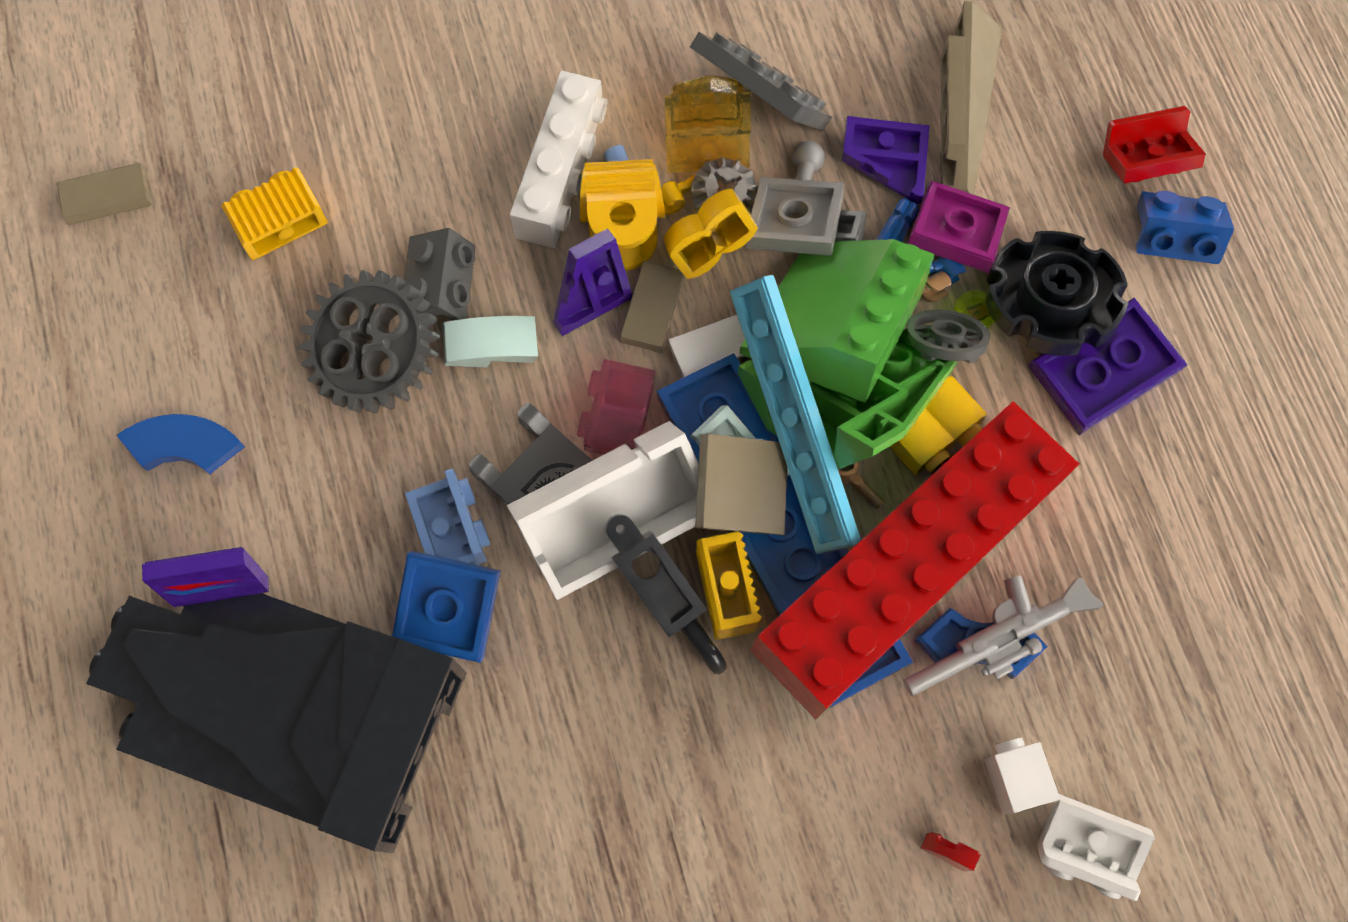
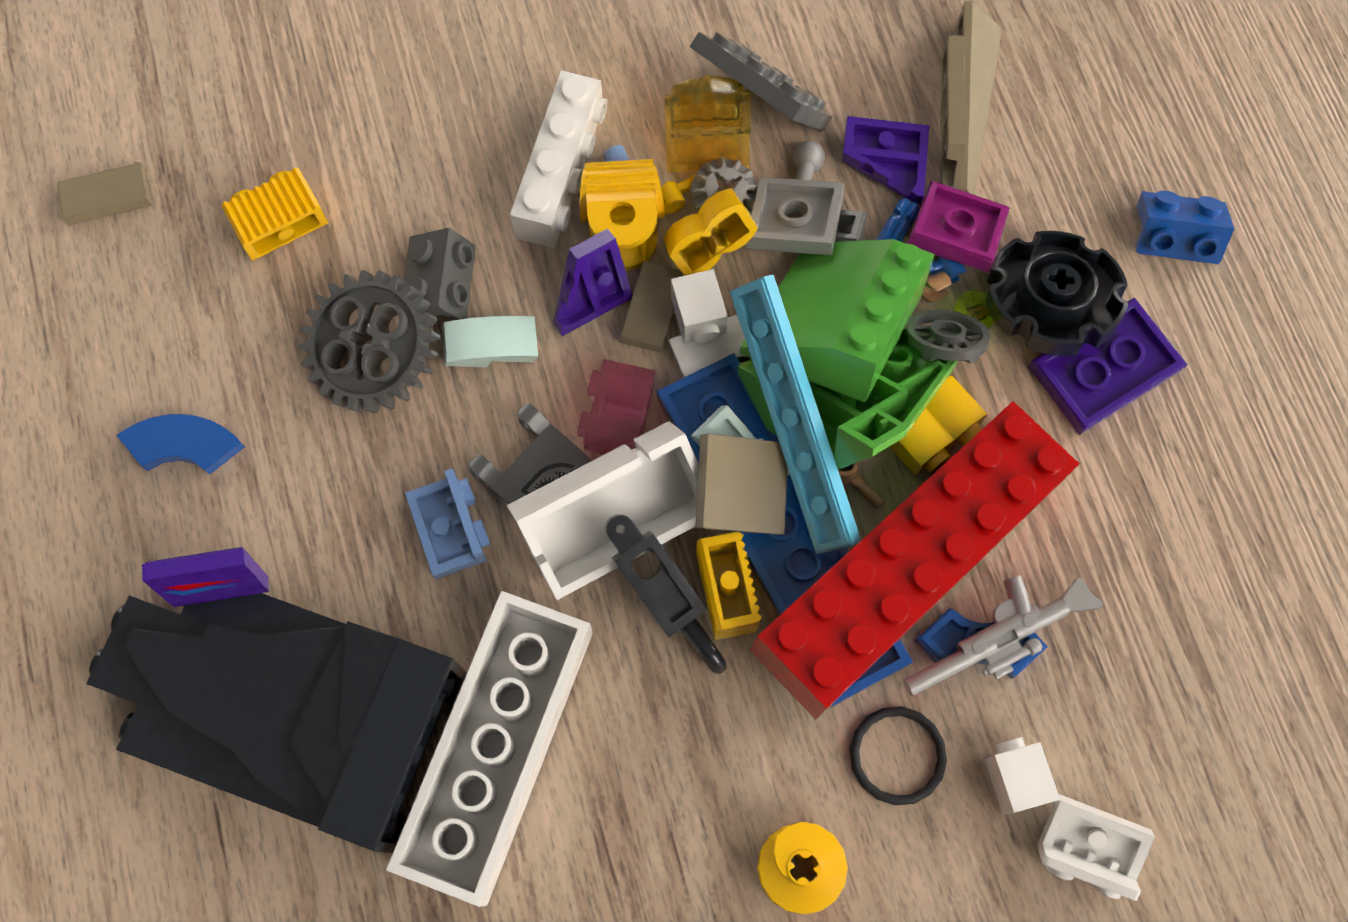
(446, 605): blue tile -> none
(491, 750): none -> white brick
(699, 307): none -> white brick
(828, 868): none -> yellow piece
(871, 788): none -> black piece
(957, 855): red tile -> none
(1152, 145): red bracket -> none

